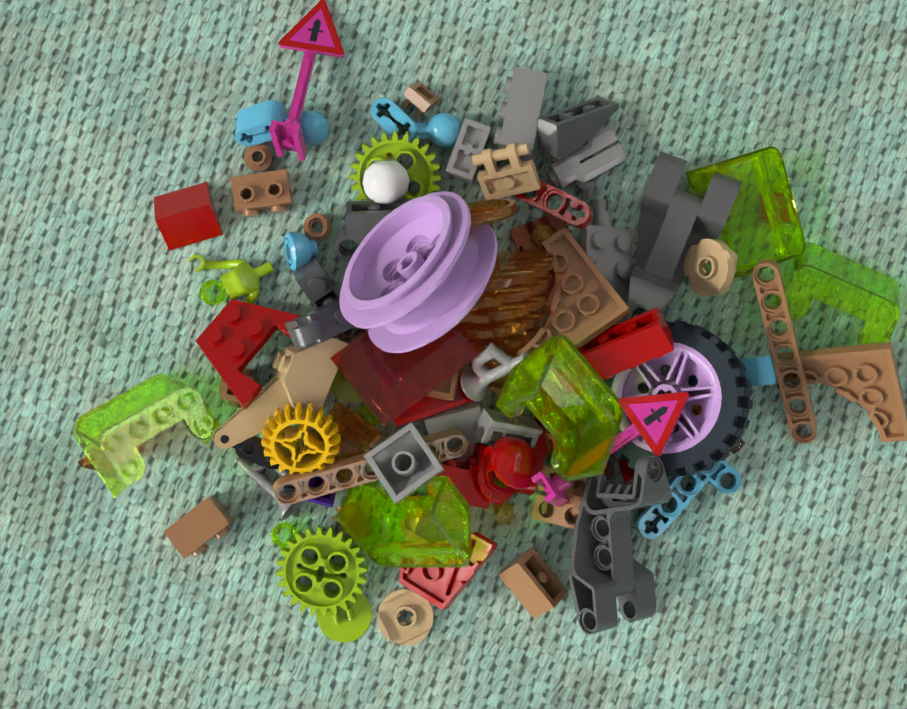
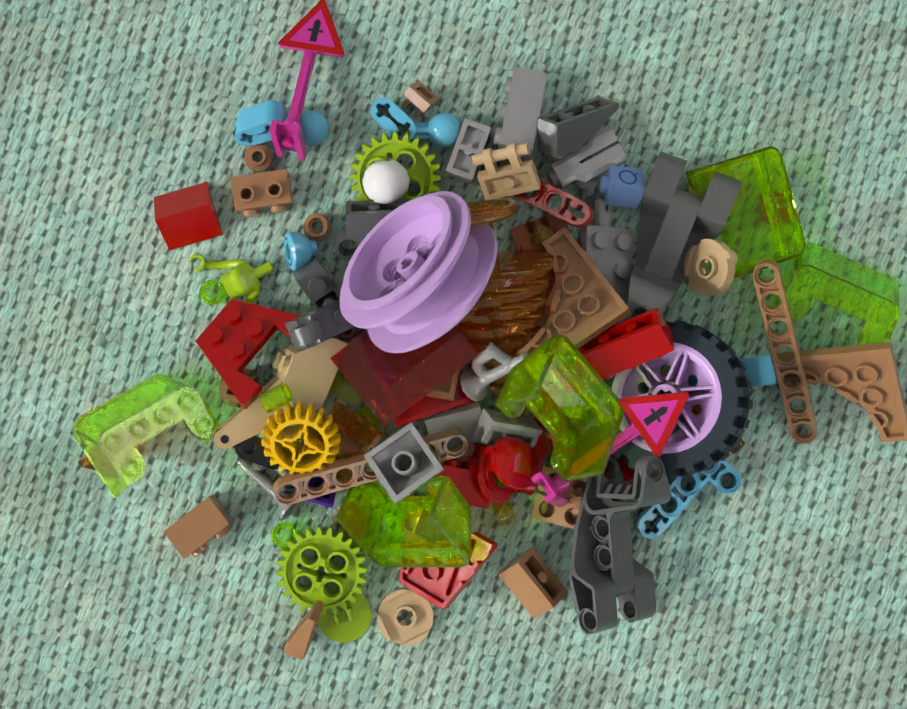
(275, 397): none -> clear neon green hinge
(303, 634): none -> medium nougat slope
(623, 186): none -> medium blue brick

